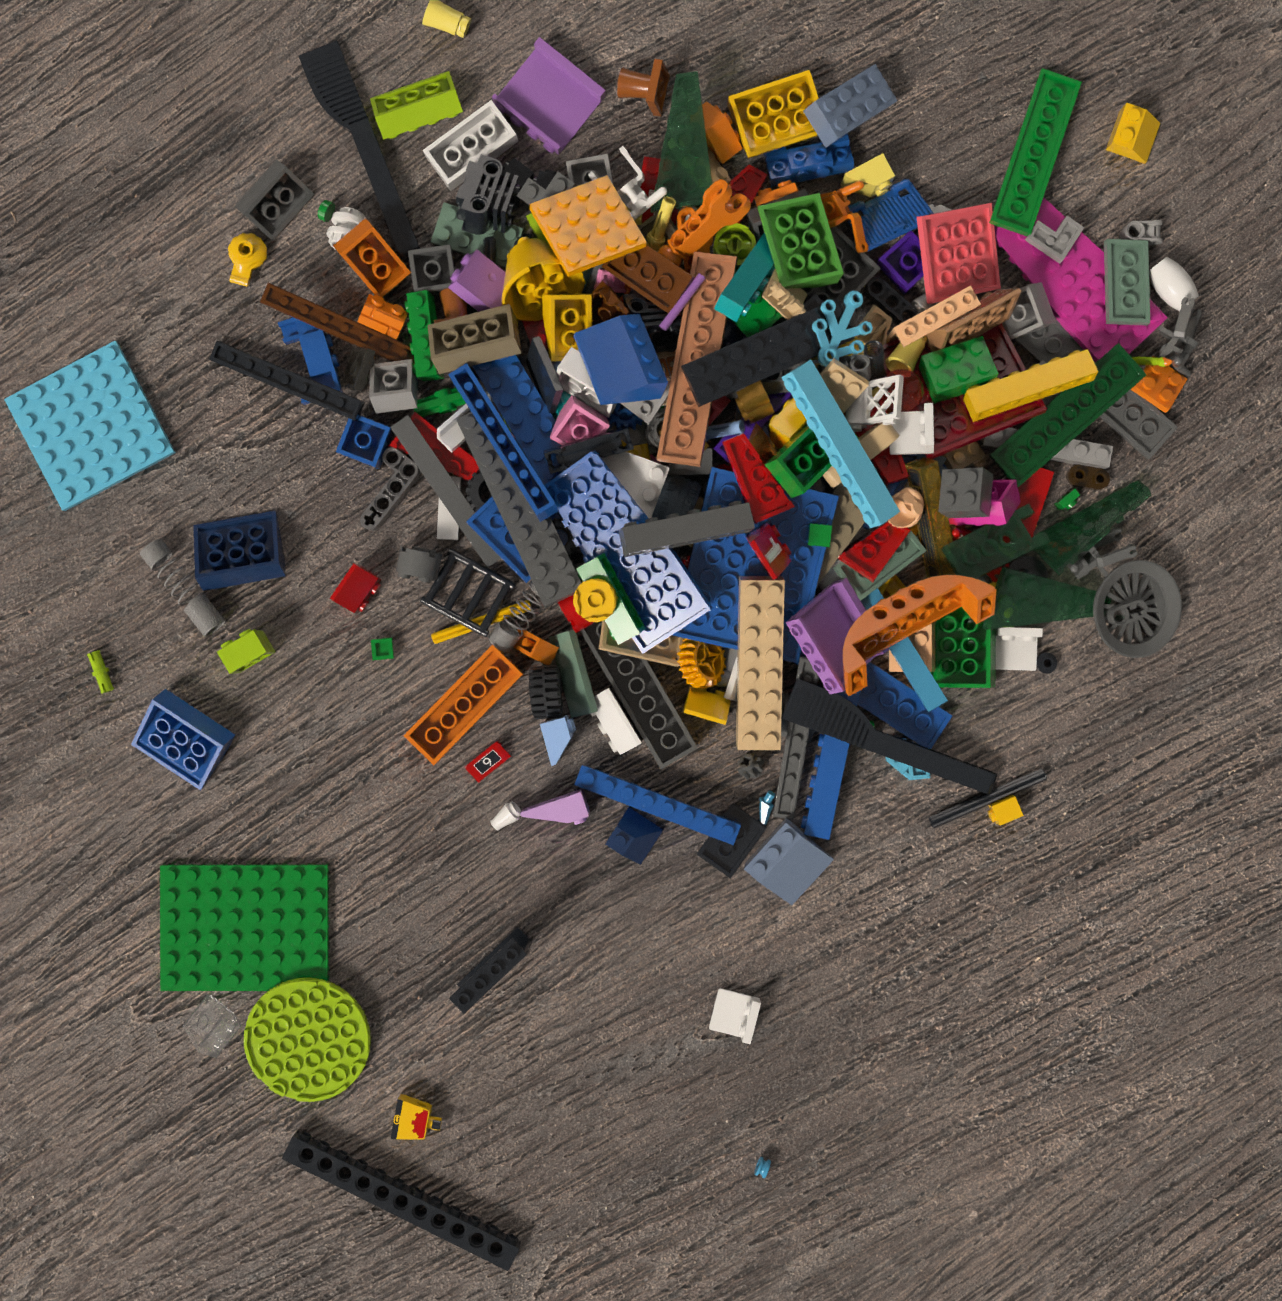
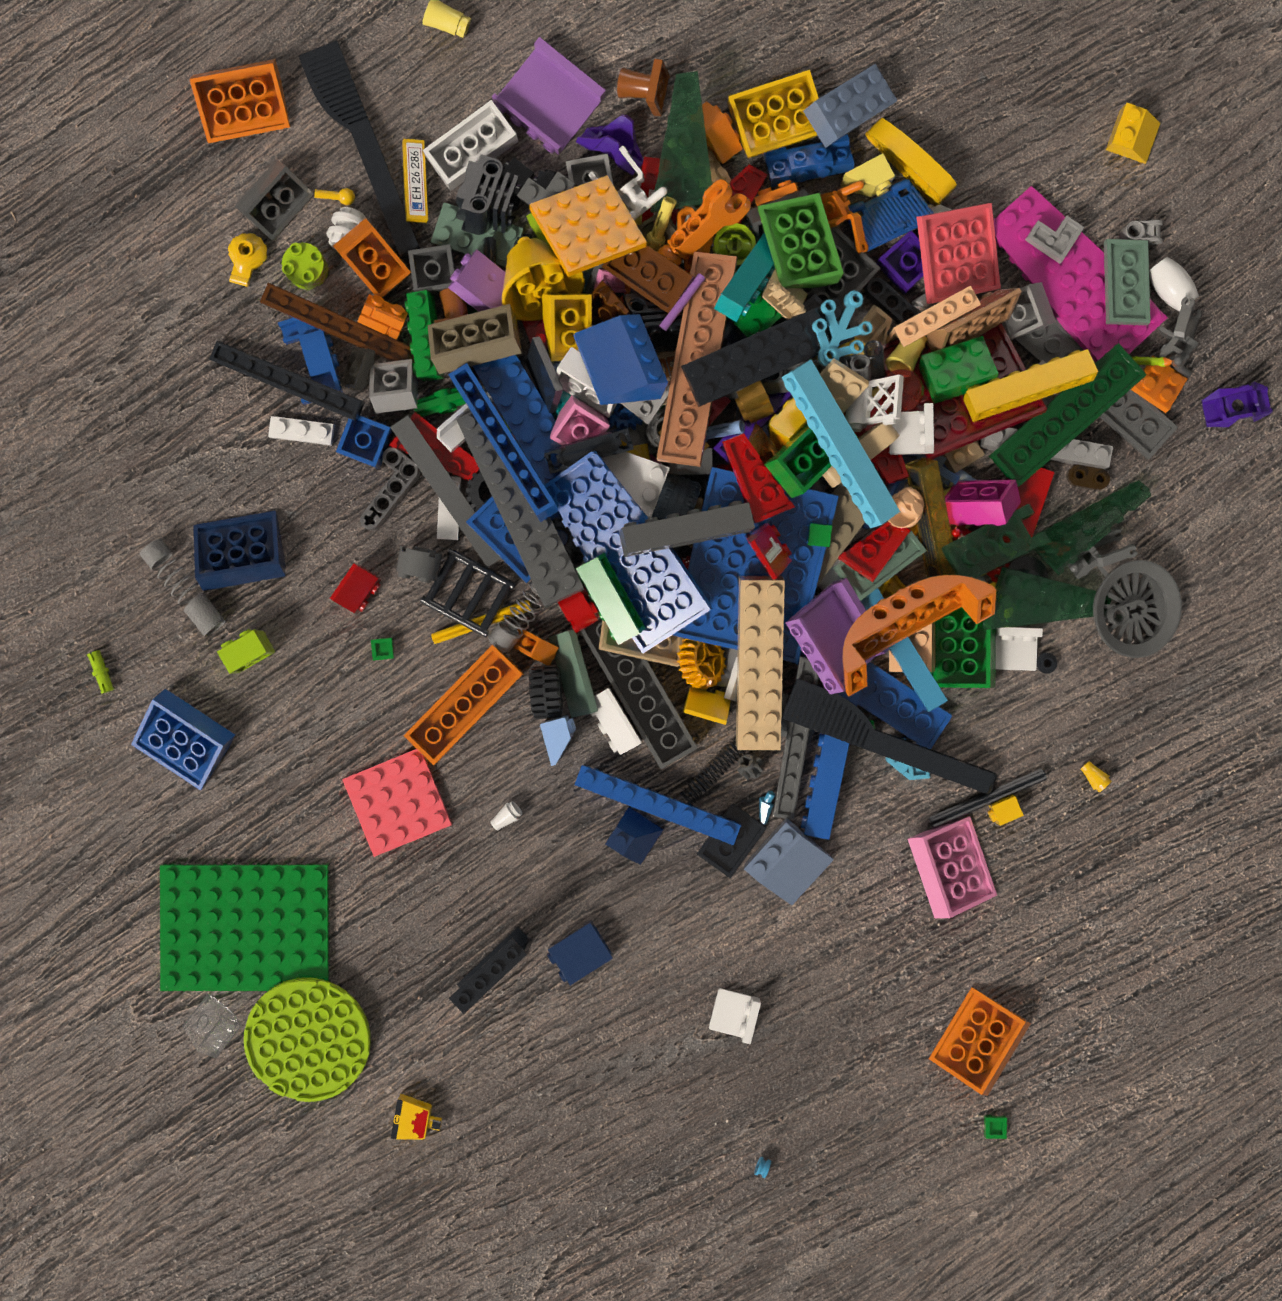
(89, 425): medium azure plate -> none
(240, 101): none -> orange slope
(301, 430): none -> white plate
(304, 265): none -> lime brick
(326, 210): green tile -> none
(345, 196): none -> yellow bar
(397, 802): none -> coral plate
(407, 1210): black brick -> none
(415, 180): none -> tile
(416, 105): lime slope -> none
(487, 761): slope -> none
(565, 809): lavender slope -> none
(580, 953): none -> dark blue panel
(595, 600): yellow tile -> none
(611, 138): none -> dark purple piece
(708, 776): none -> black piece
(912, 161): none -> yellow beam
(952, 868): none -> bright pink slope
(965, 493): dark grey brick -> none
(979, 1041): none -> orange slope
(995, 1127): none -> green tile
(1035, 152): green plate -> none
(1067, 500): green plate -> none
(1097, 778): none -> yellow cone
(1219, 410): none -> dark purple piece

